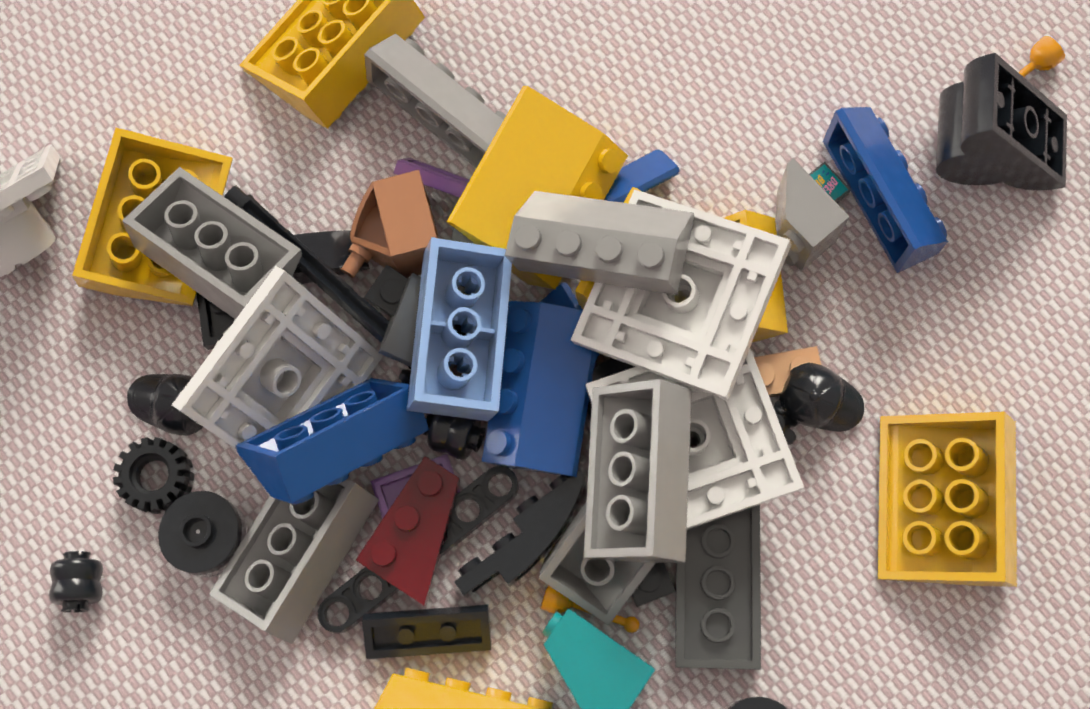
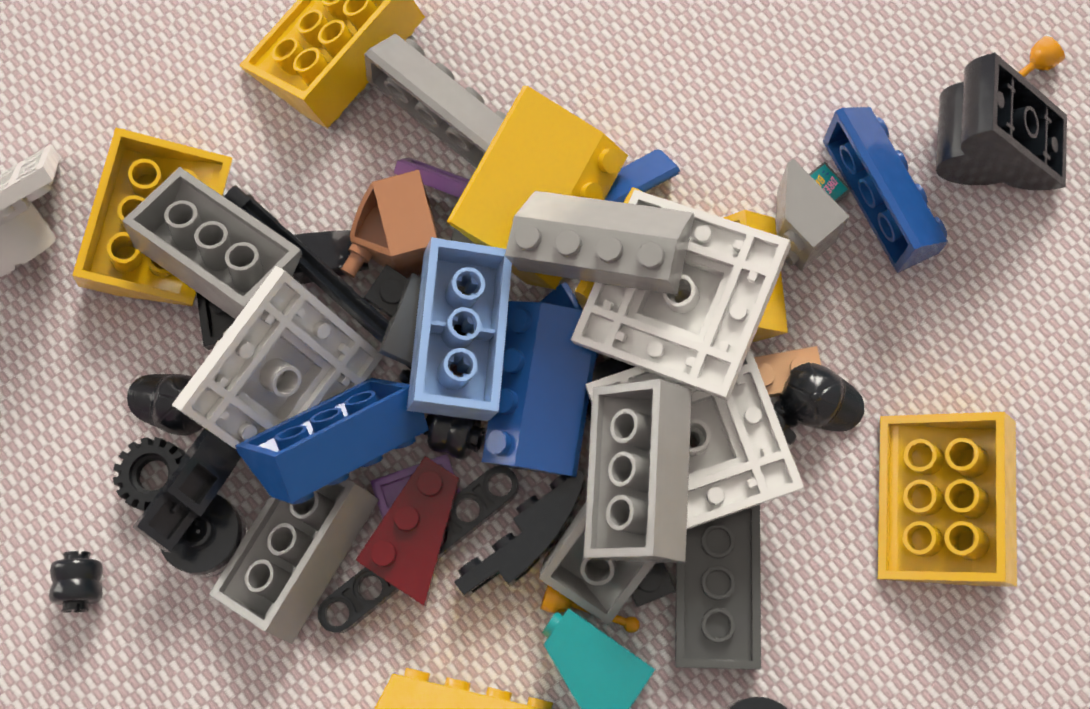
(188, 490): none -> black slope
(427, 631): black plate -> none

